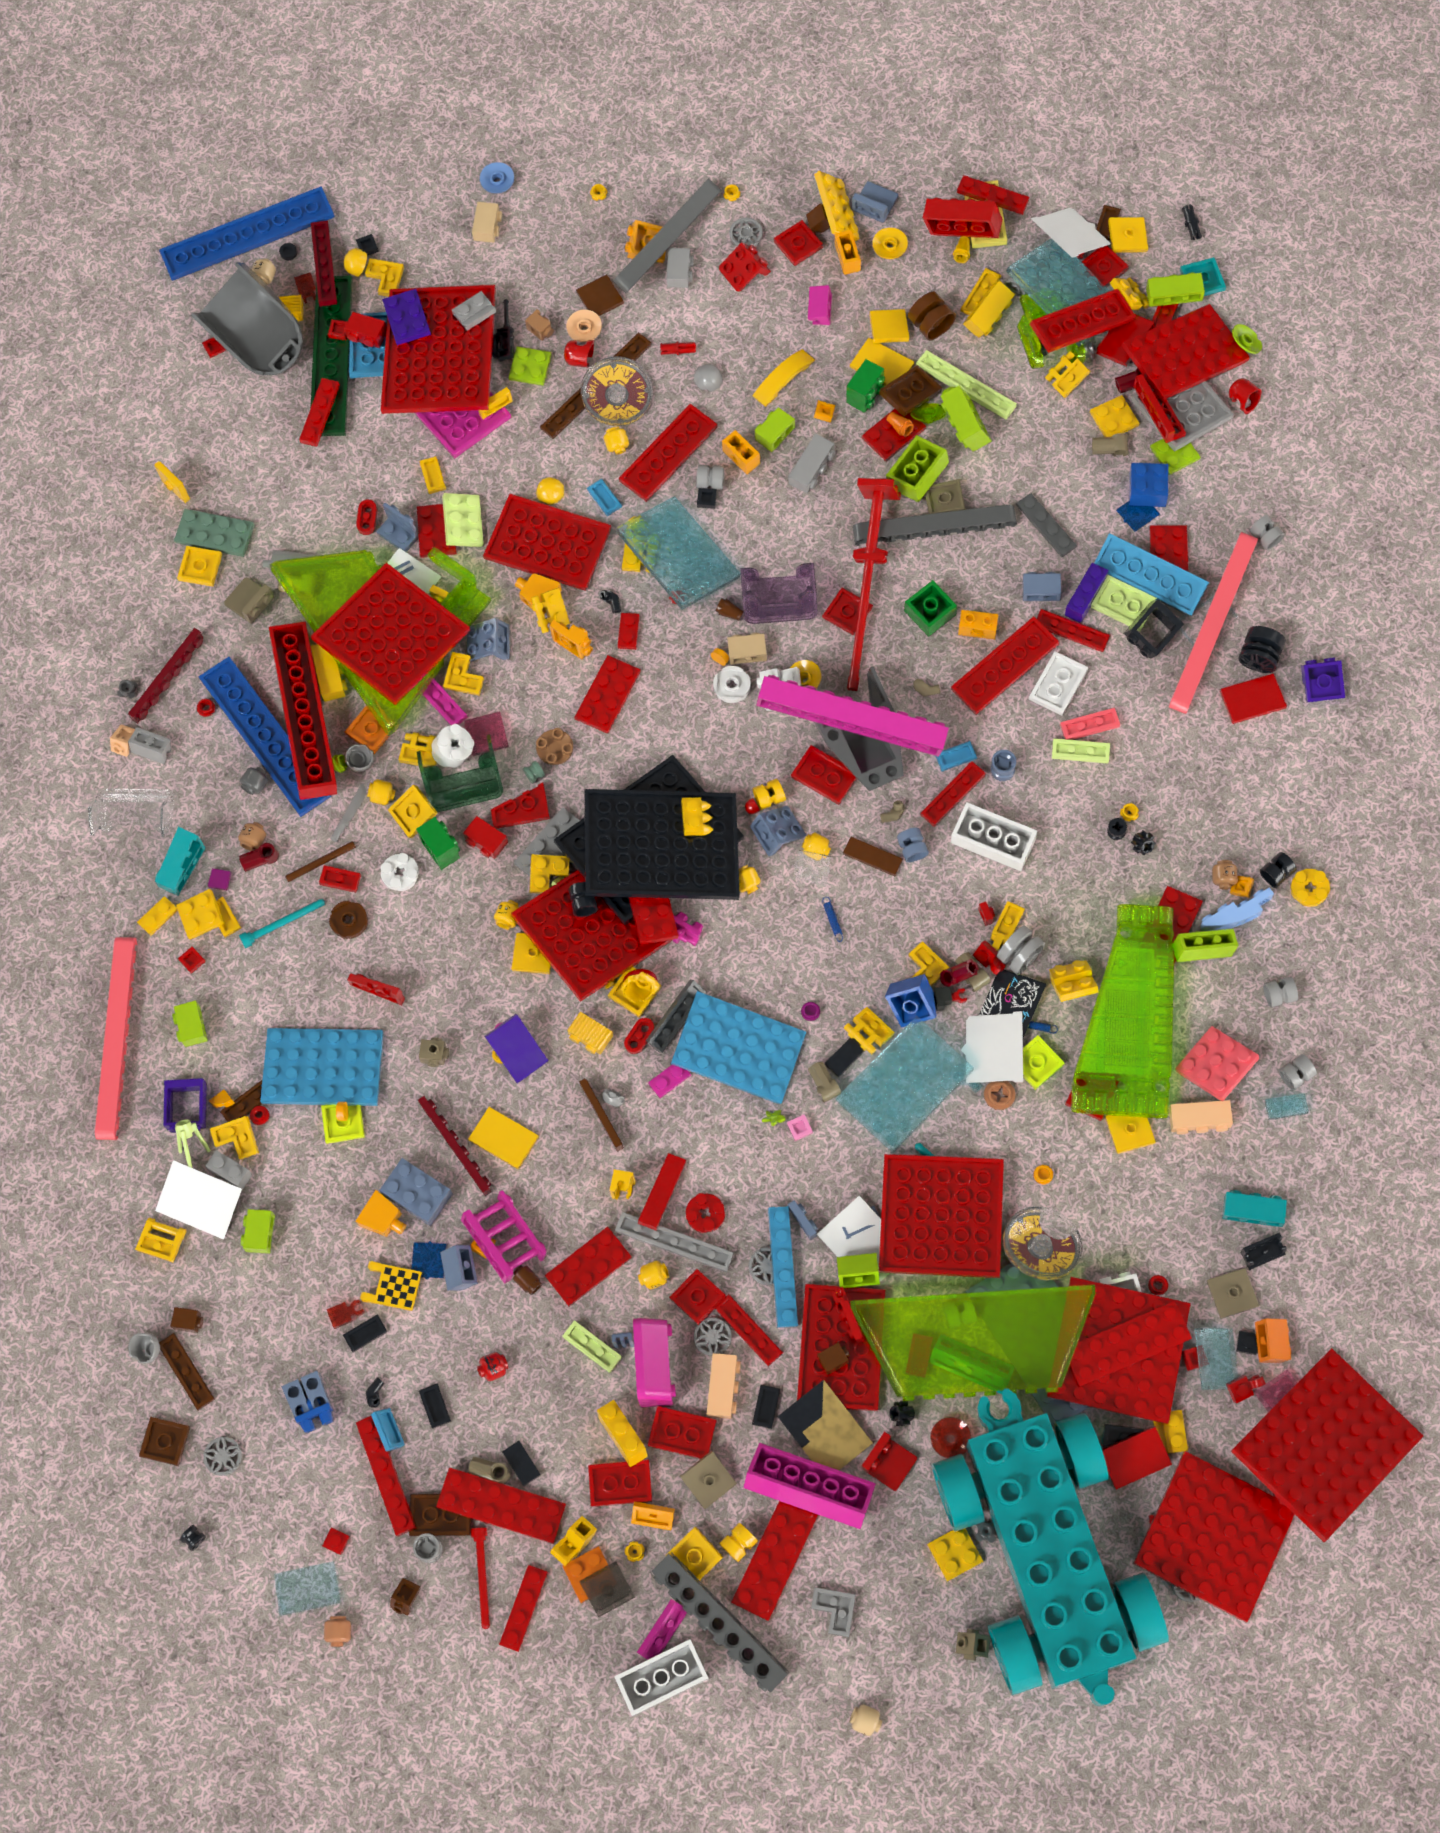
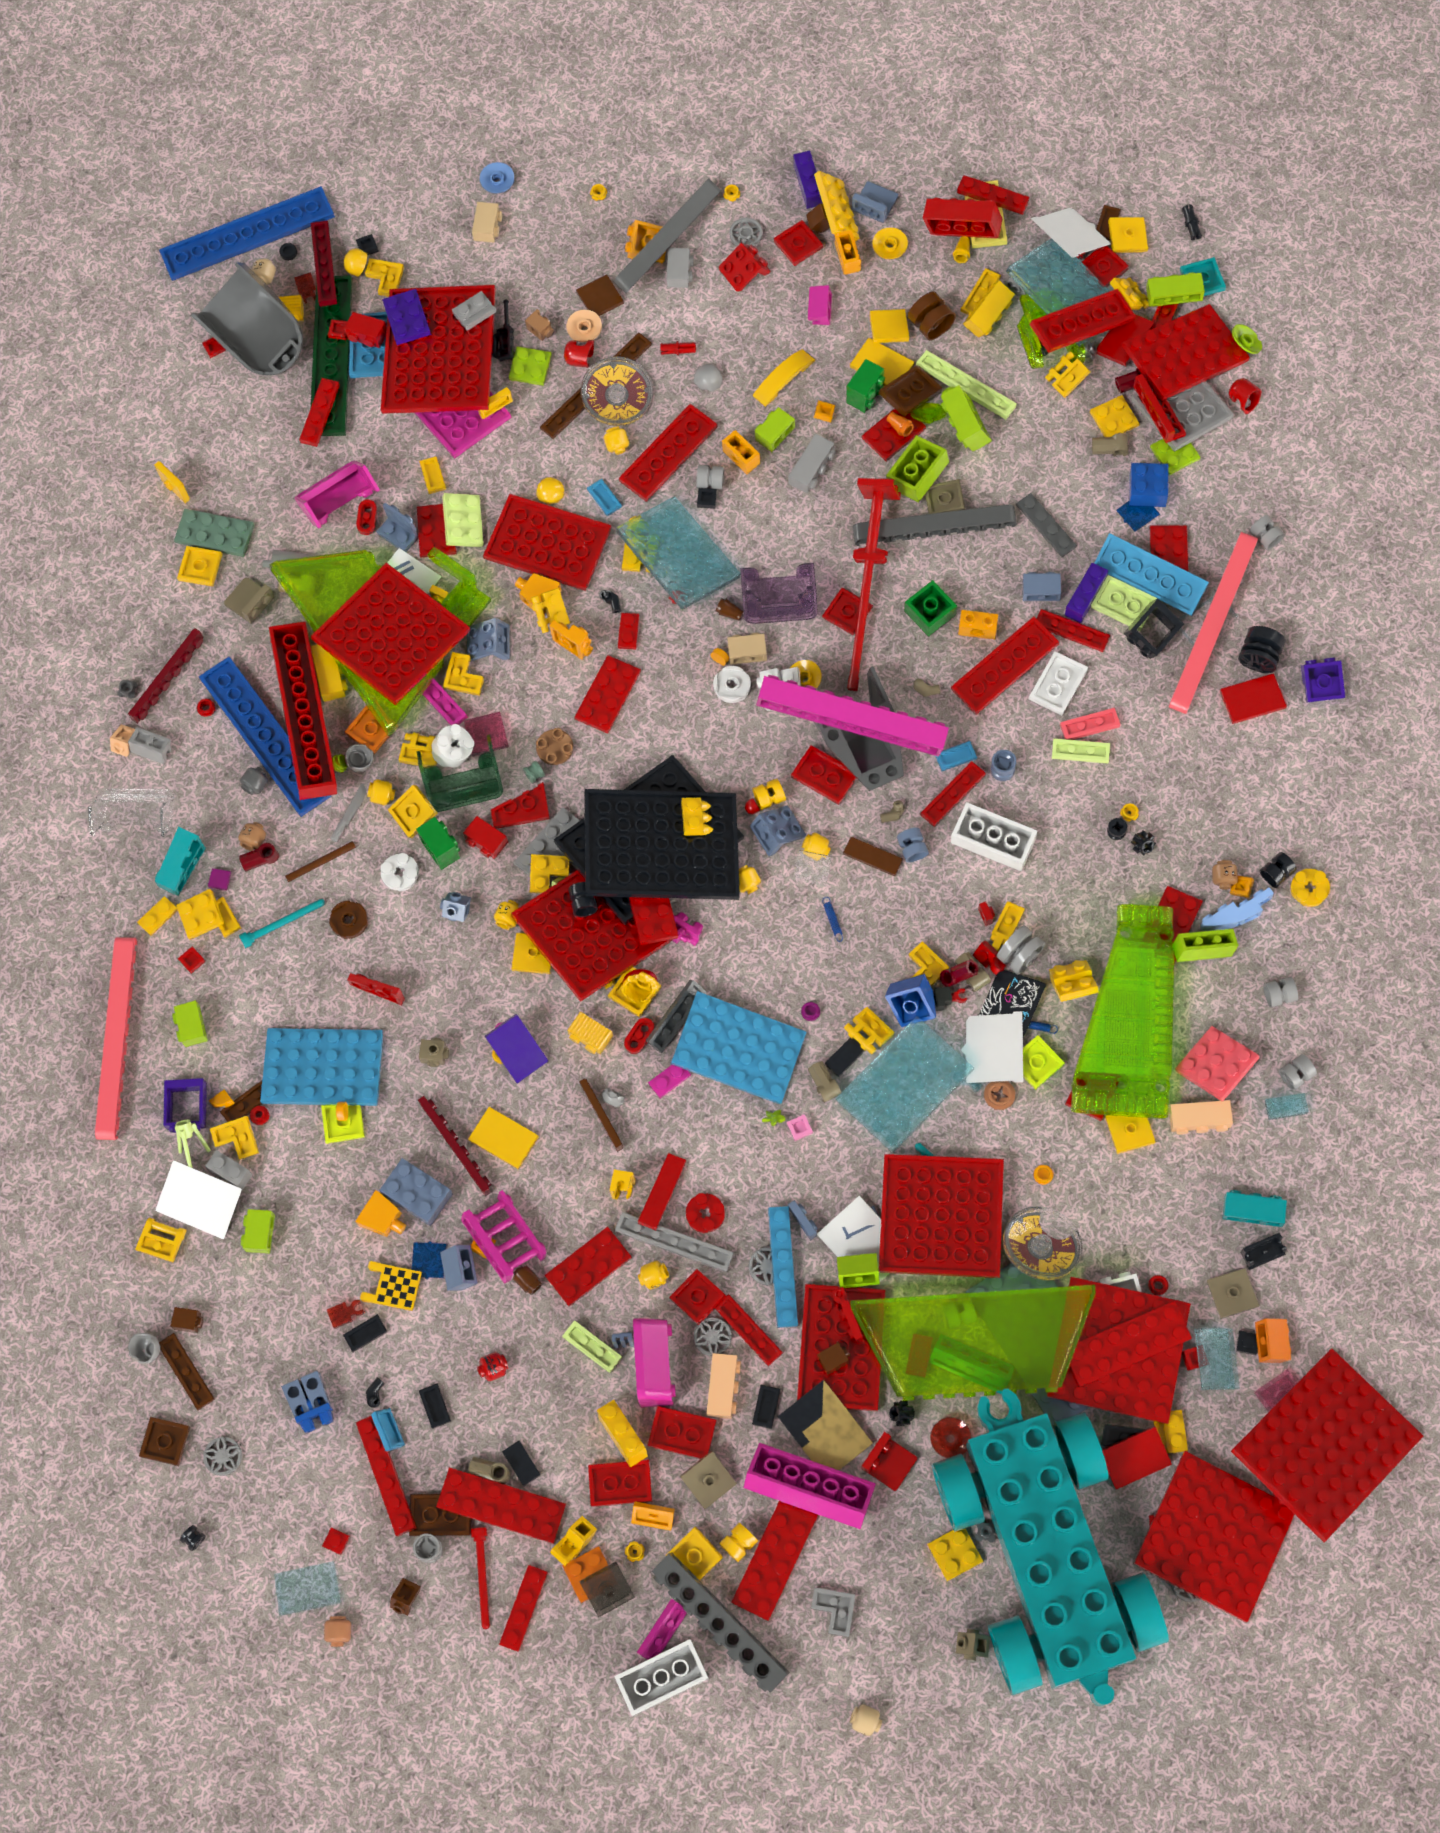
(335, 491): none -> dark pink windscreen
(340, 879): red plate -> none
(455, 906): none -> sand blue brick
(805, 172): none -> dark purple brick
(1242, 1387): red plate -> none

